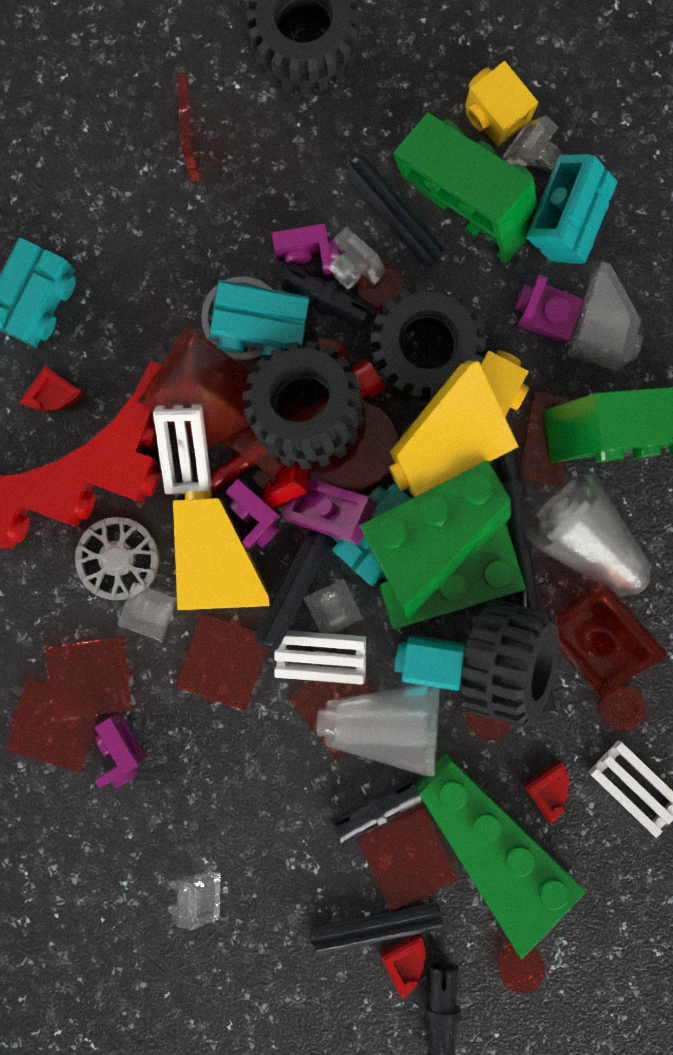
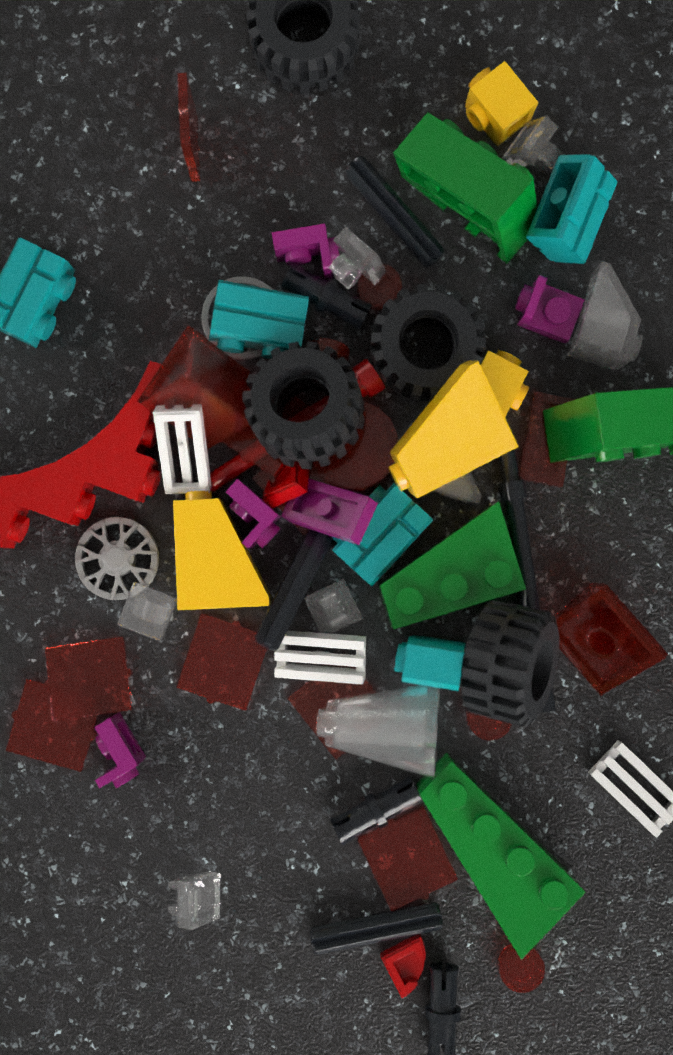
(50, 392): red tile -> none
(436, 532): green wedge -> none
(550, 791): red tile -> none
(591, 537): clear cone -> none
(622, 707): clear red tile -> none

